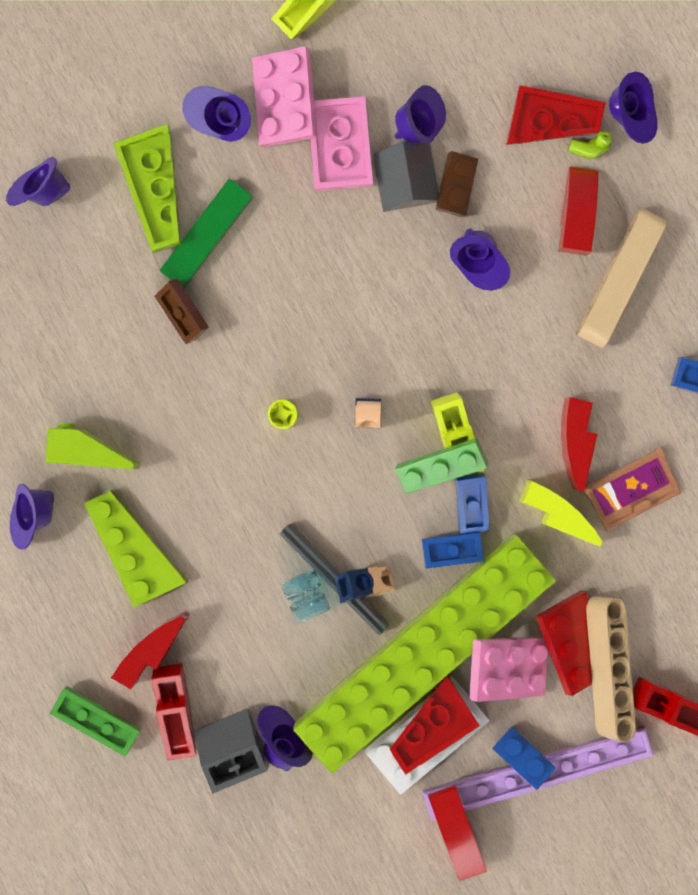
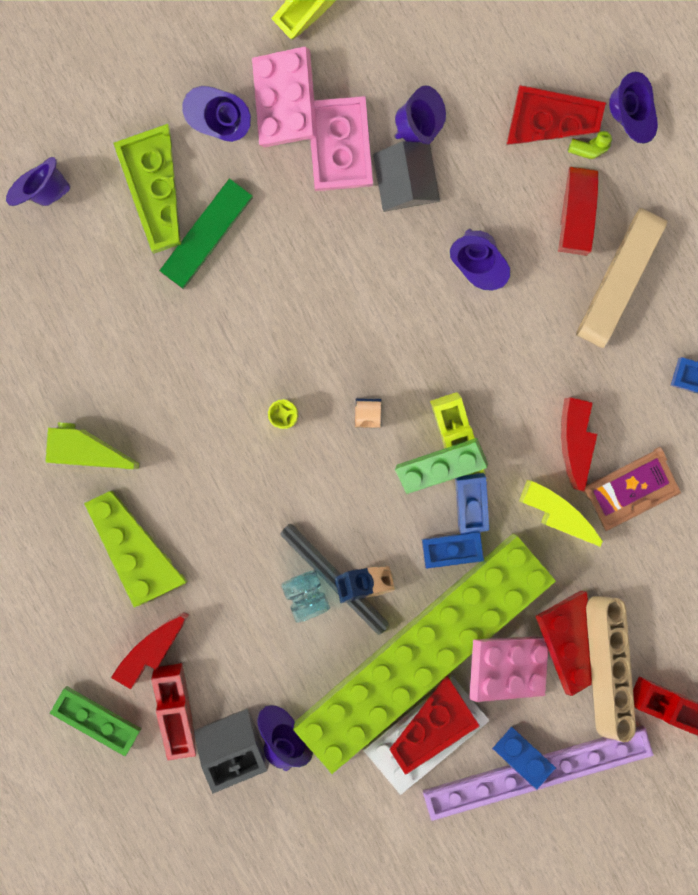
(29, 513): dark purple piece -> none
(181, 311): reddish brown plate -> none
(456, 184): reddish brown plate -> none
(457, 833): red slope -> none

